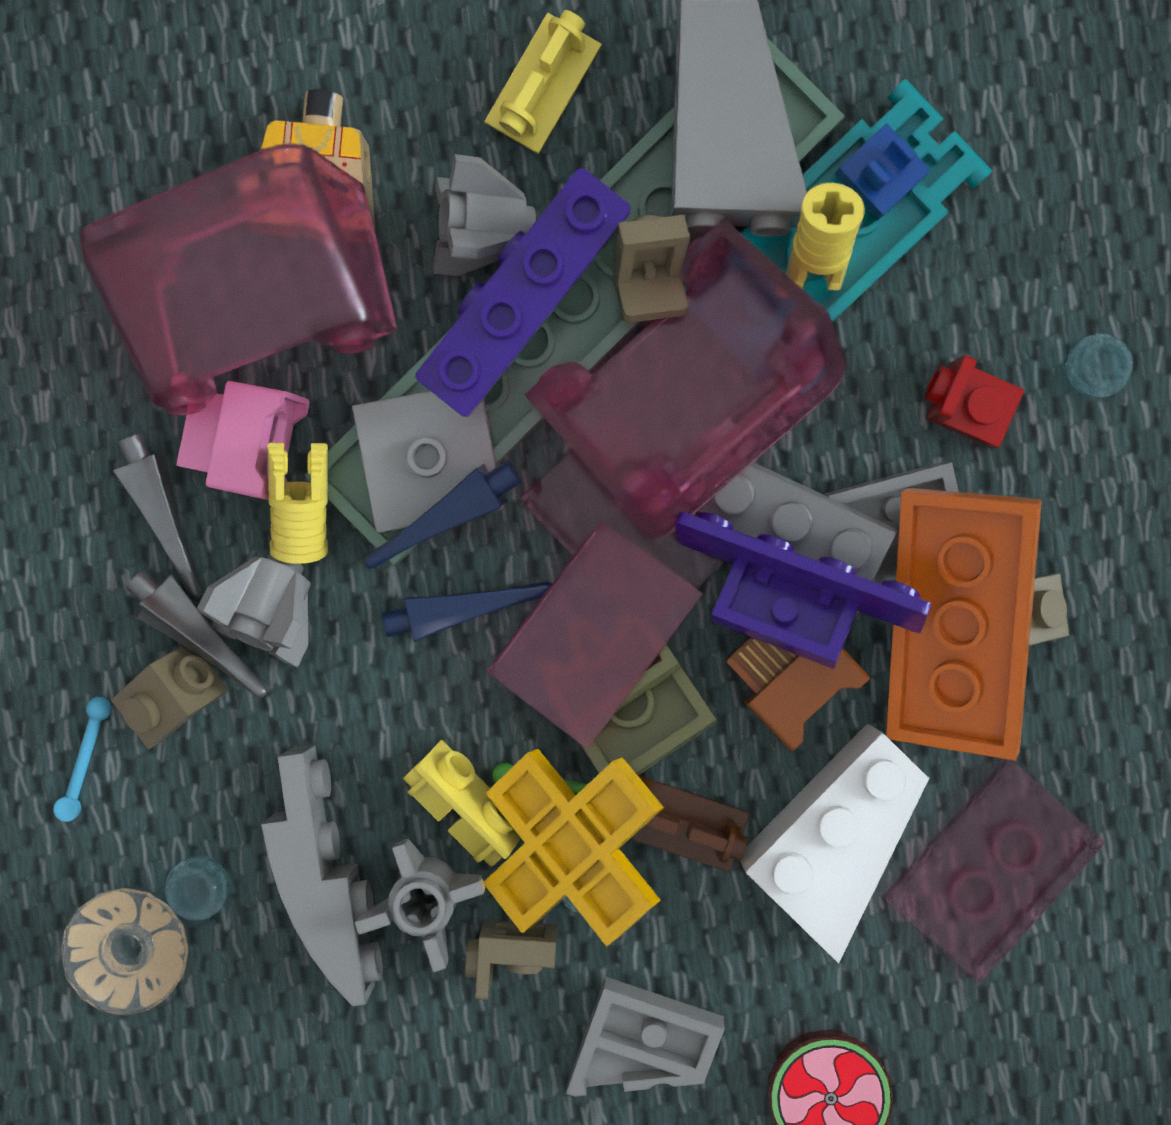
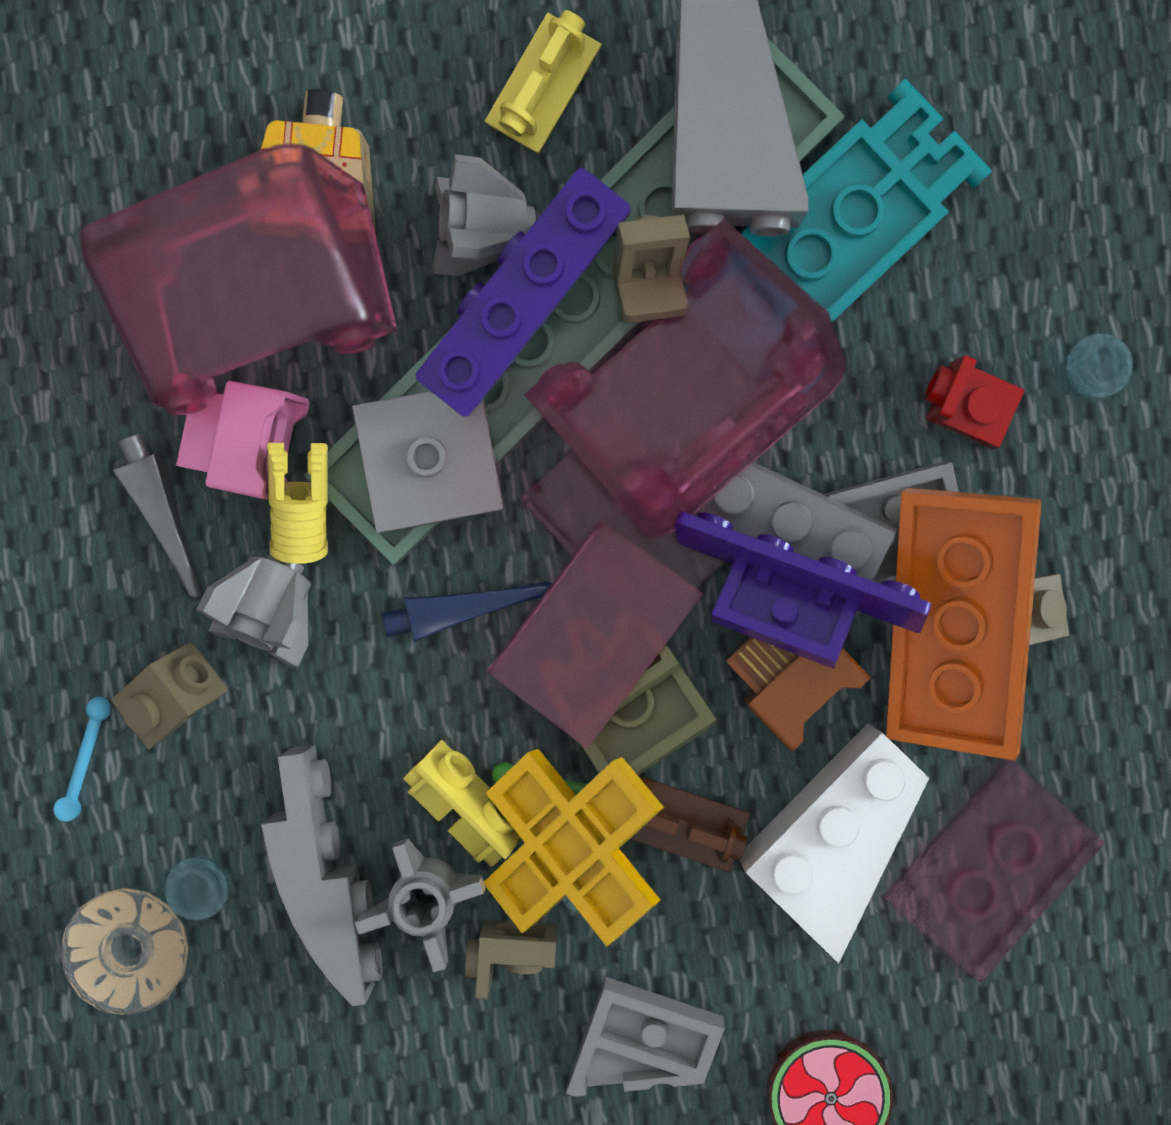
(175, 615): flat silver piece -> none
(472, 498): dark blue piece -> none
(825, 234): light yellow hinge -> none
(882, 171): blue tile -> none

